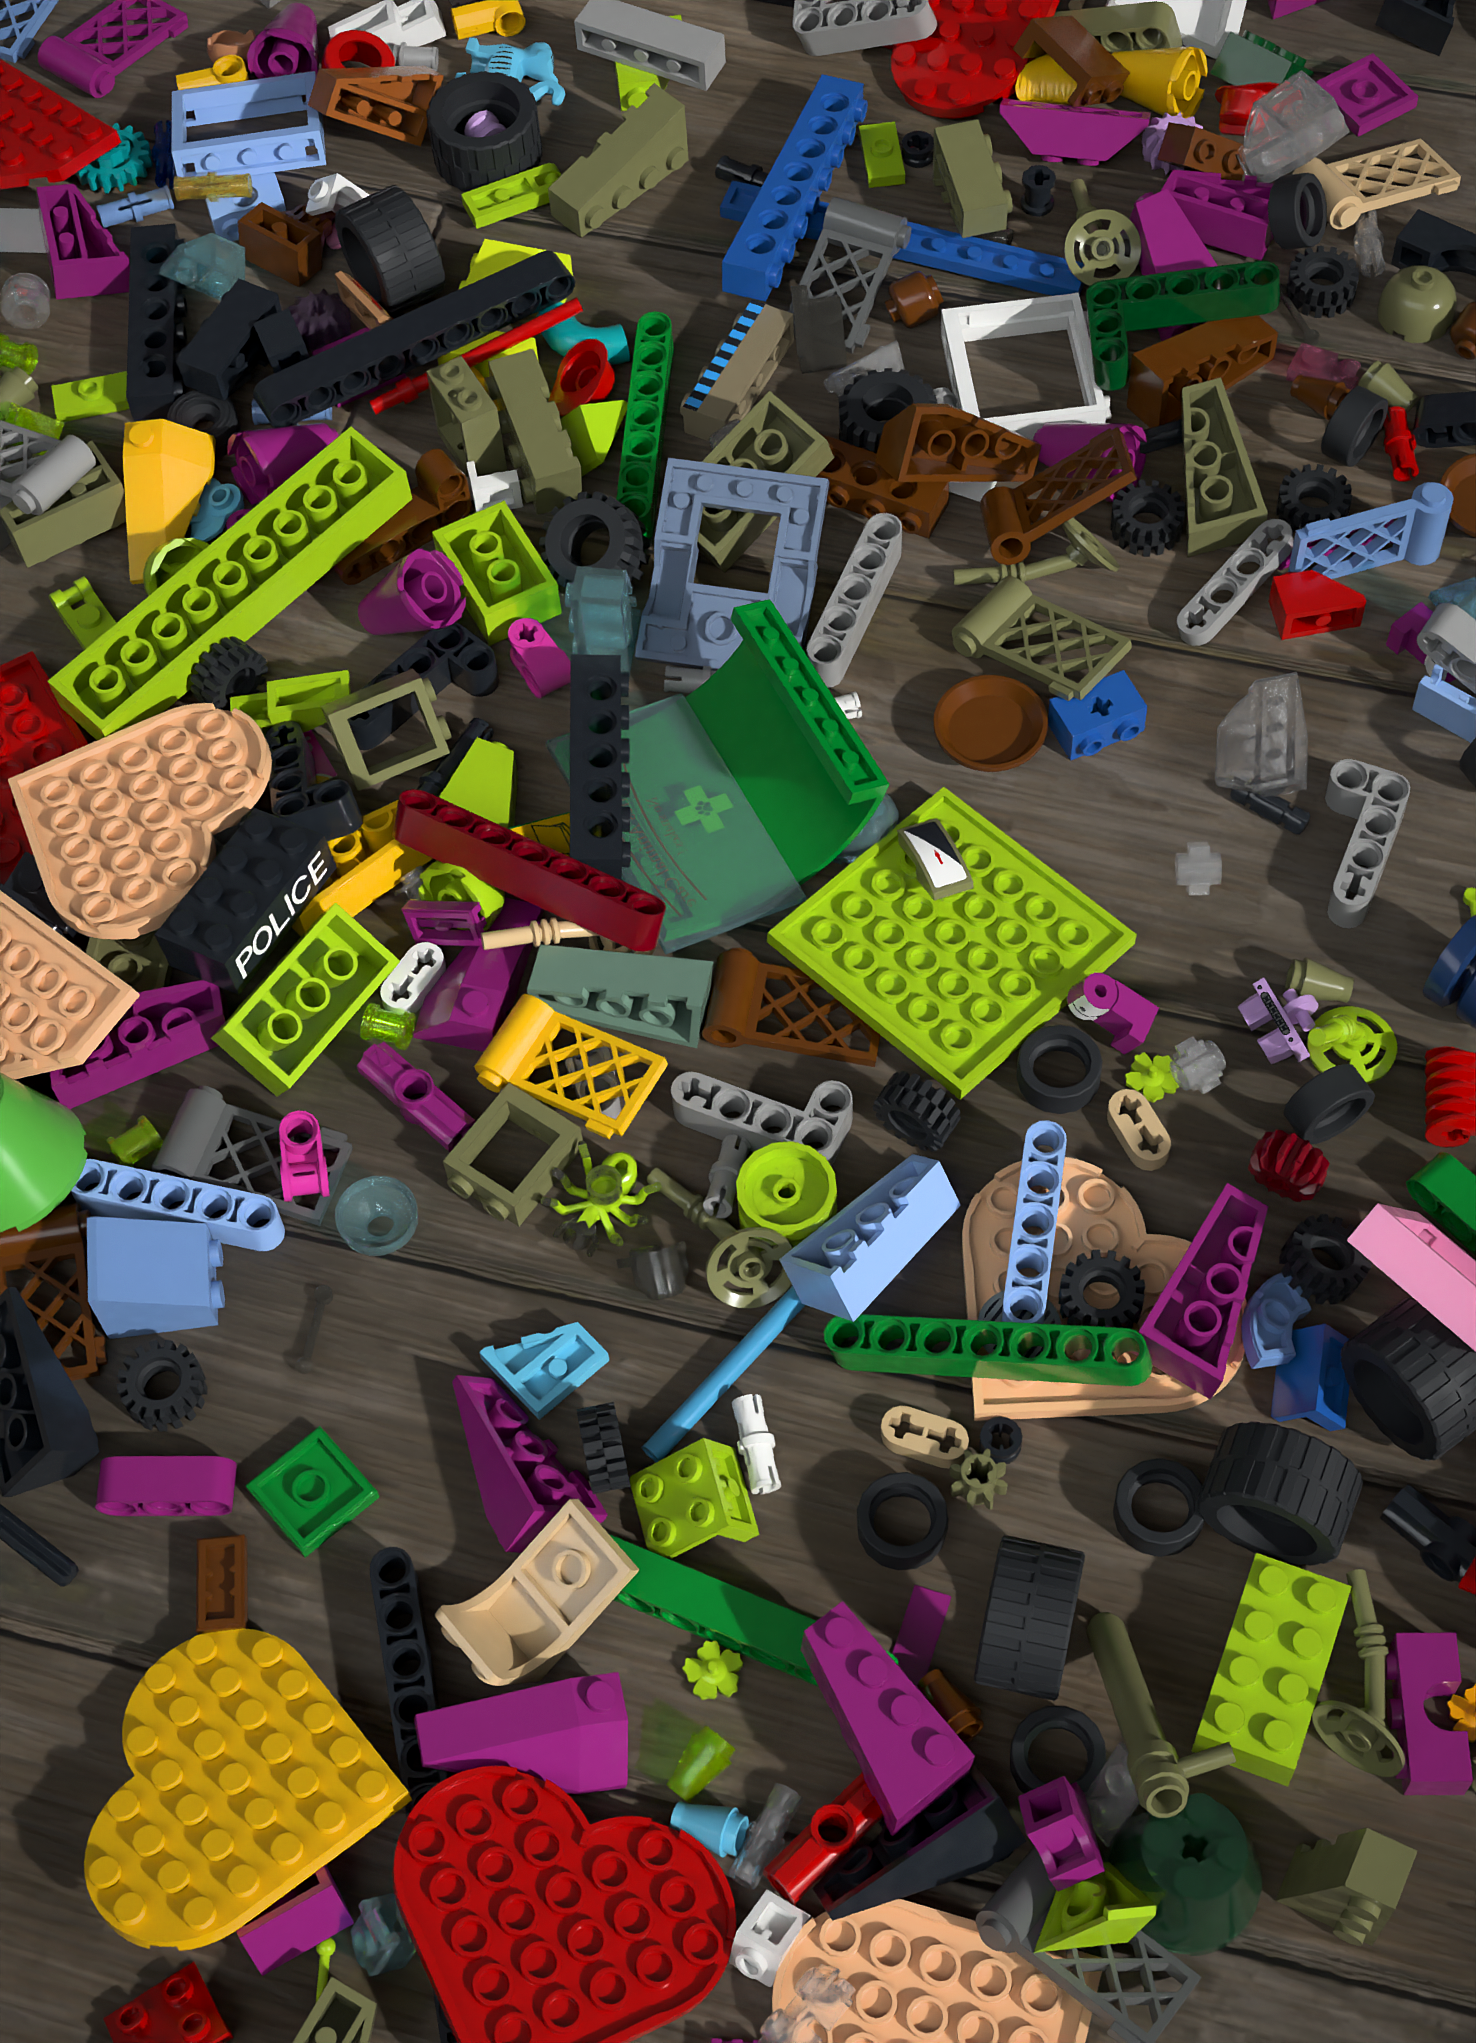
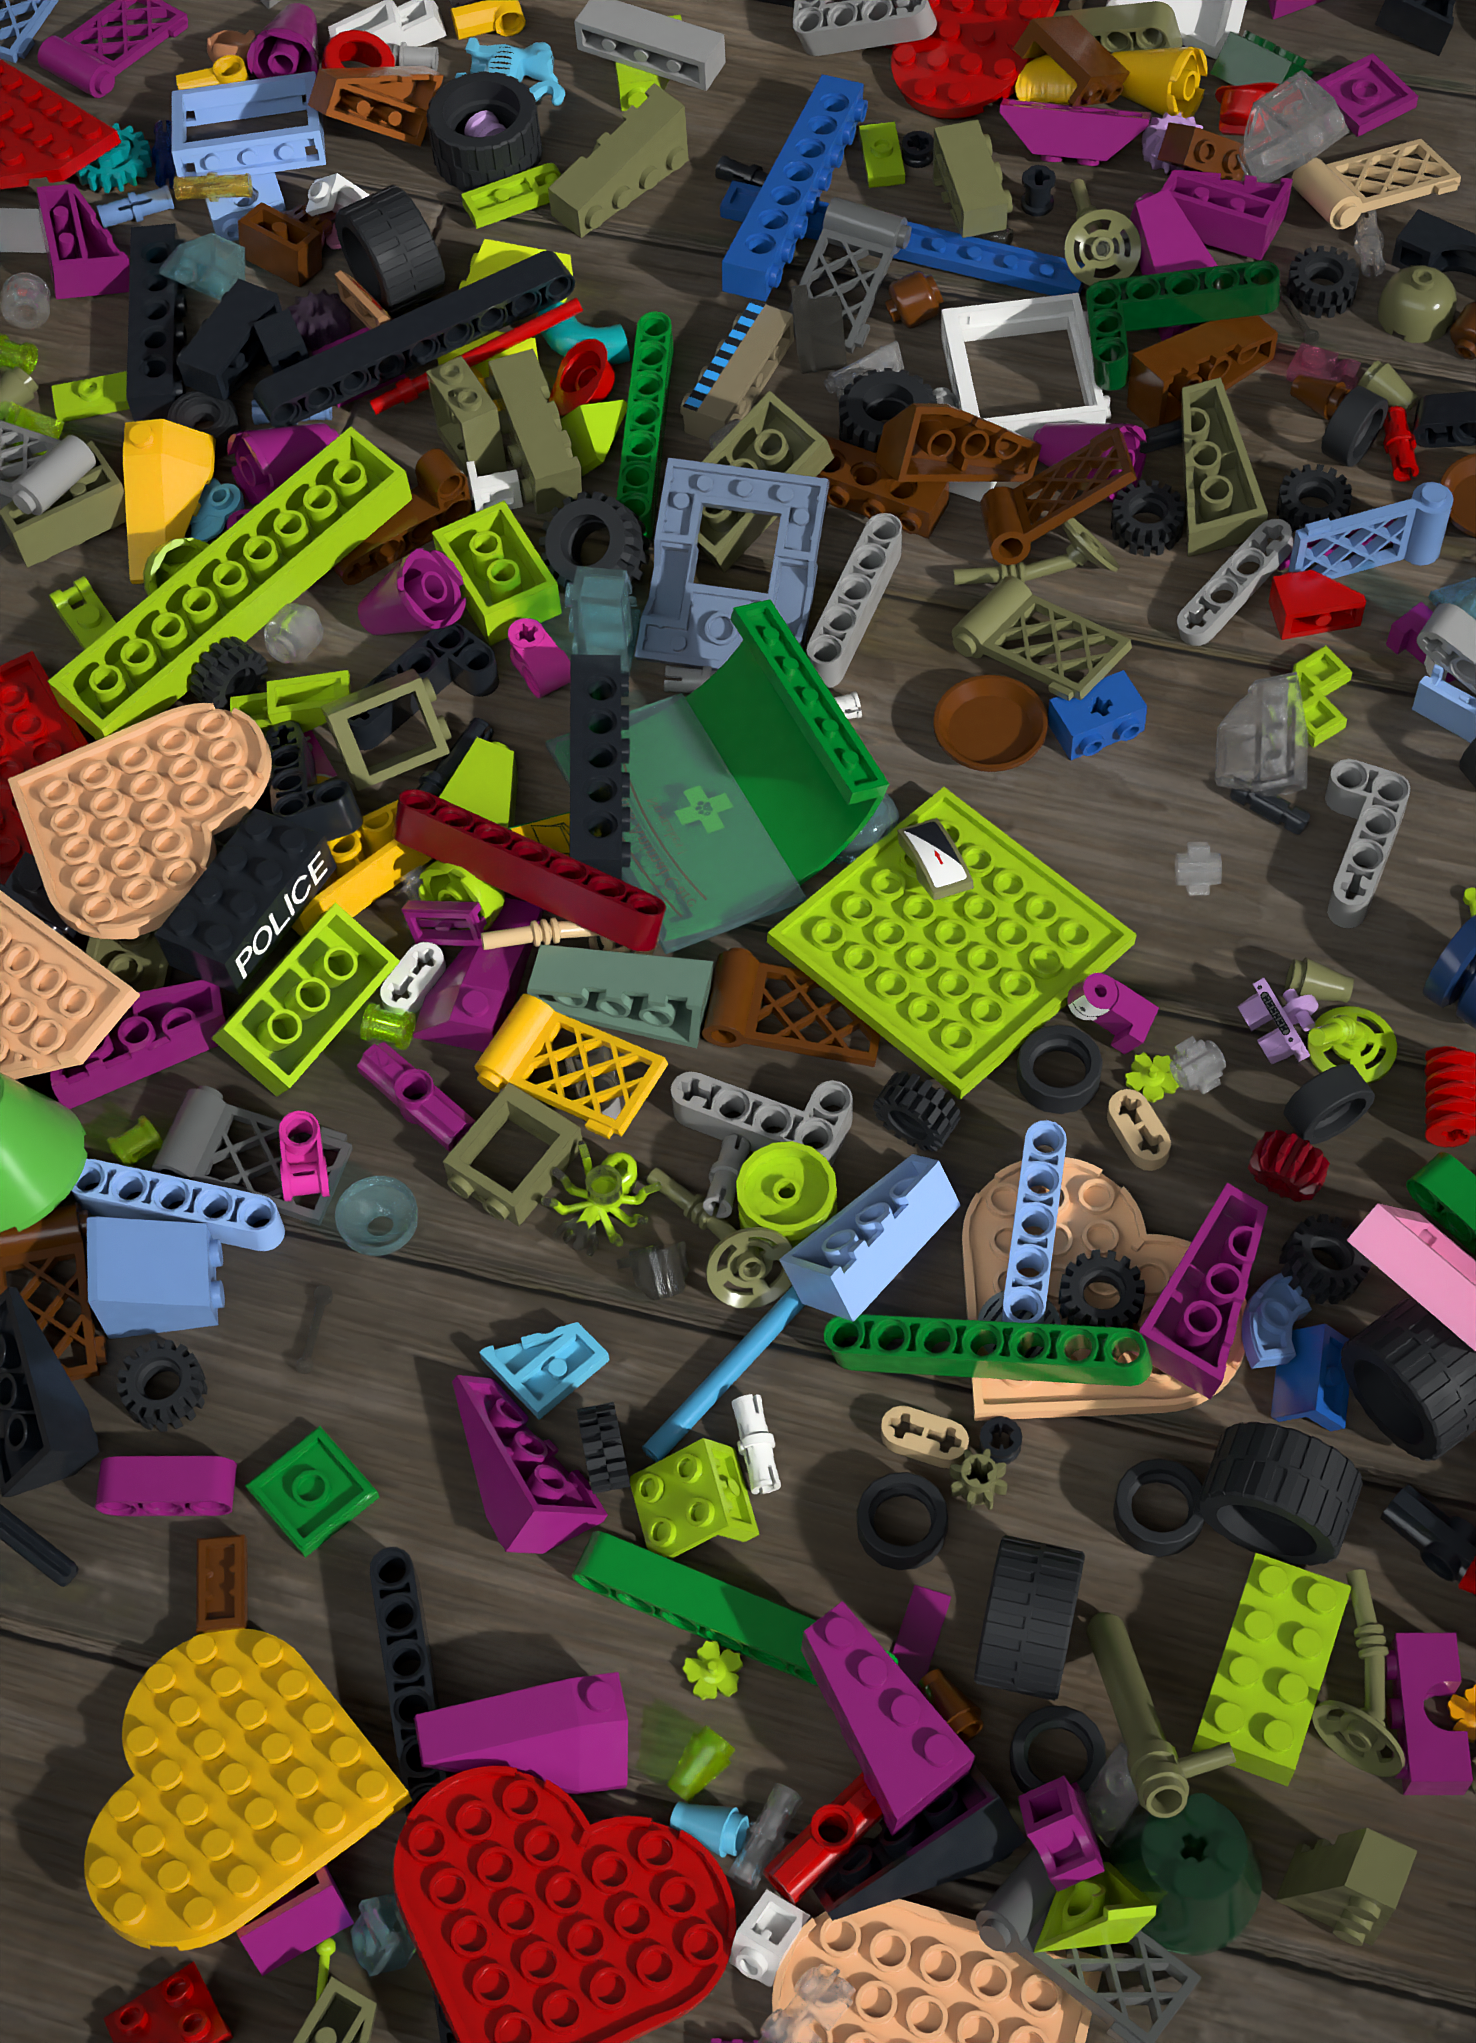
(293, 633): none -> clear head
(541, 1601): tan bracket -> none
(1297, 211): black tyre -> none
(1319, 676): none -> lime tile

